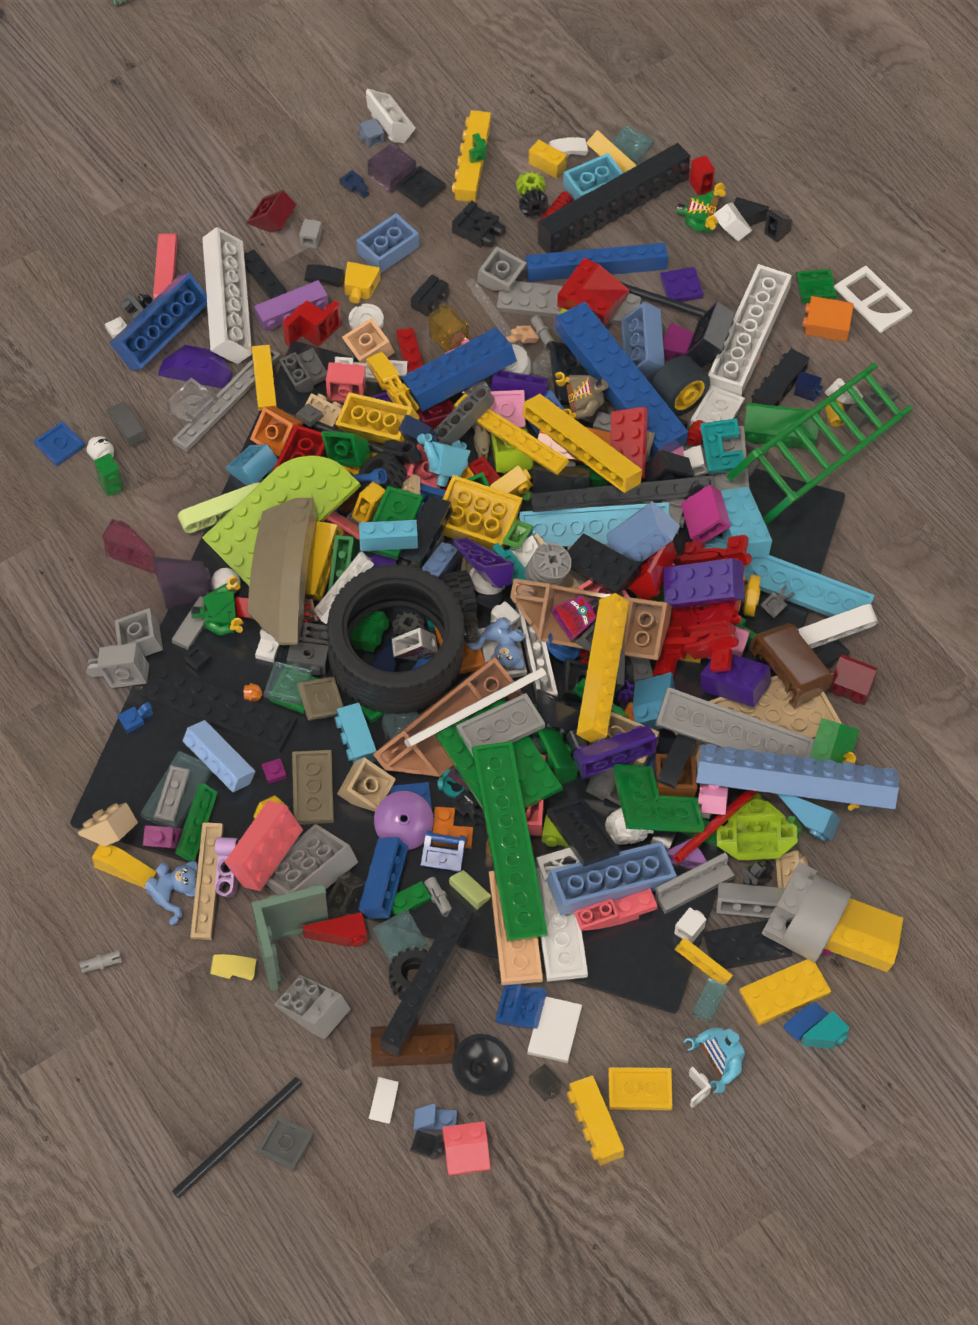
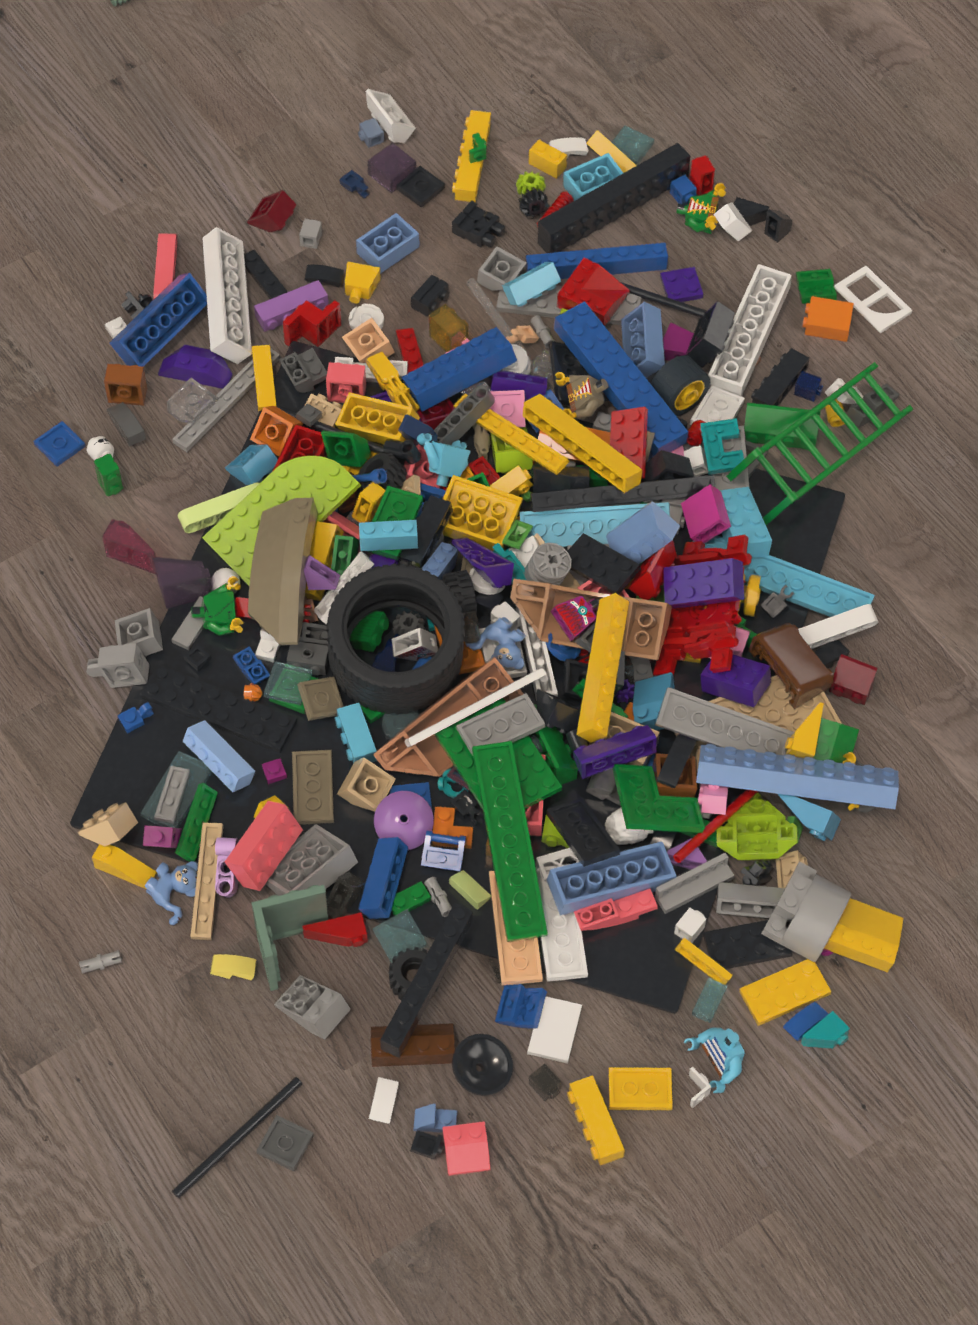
(125, 384): none -> dark orange brick
(251, 666): none -> blue slope
(319, 575): none -> medium lavender slope
(531, 284): none -> medium azure brick
(682, 189): none -> blue brick
(804, 739): none -> yellow slope

